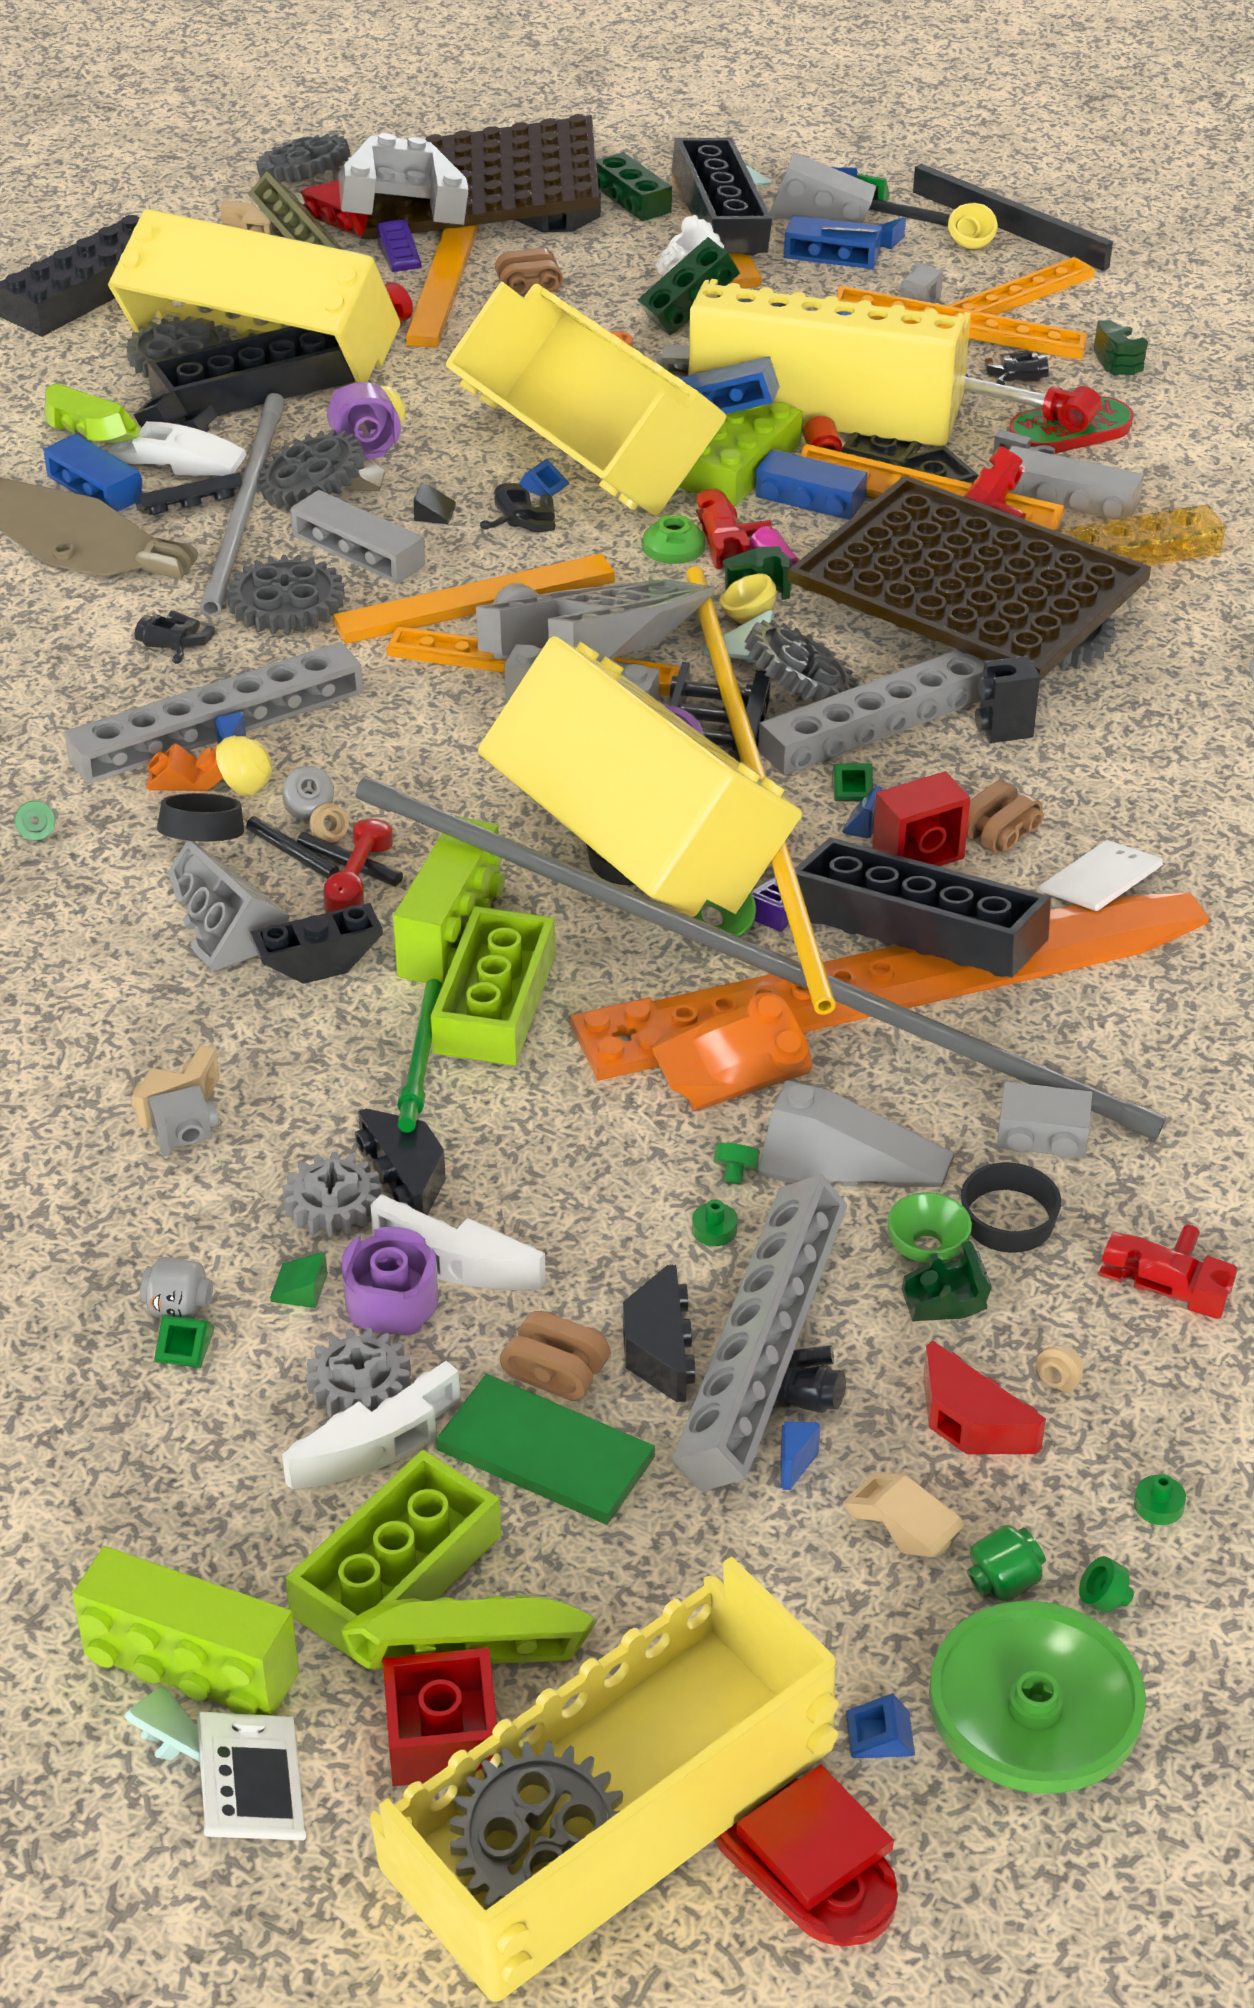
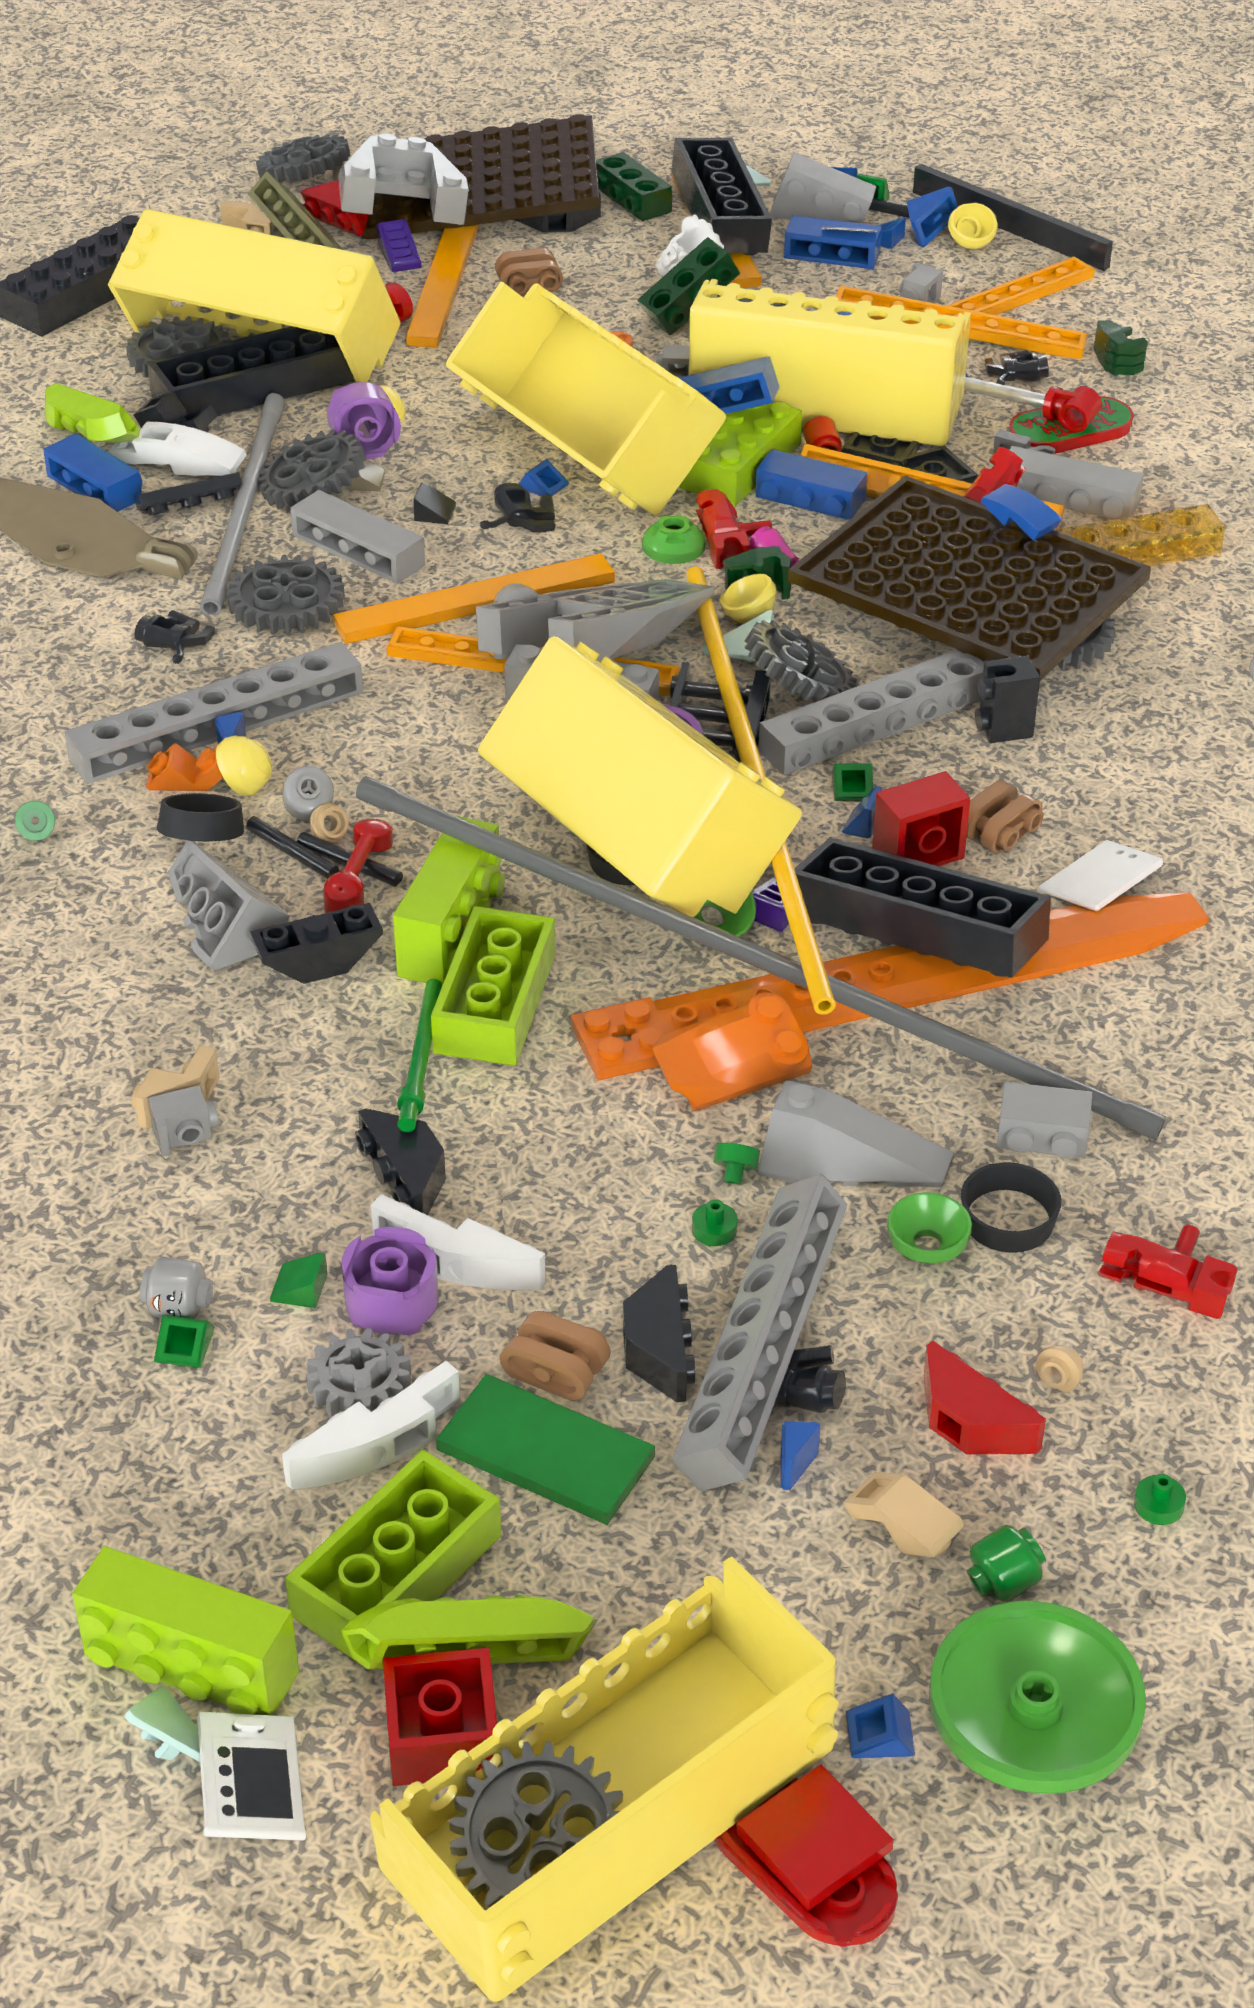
(331, 1194): light grey gear -> none
(931, 214): none -> blue slope
(947, 1288): dark green hand -> none
(1023, 508): none -> blue slope
(1105, 1585): green tile -> none

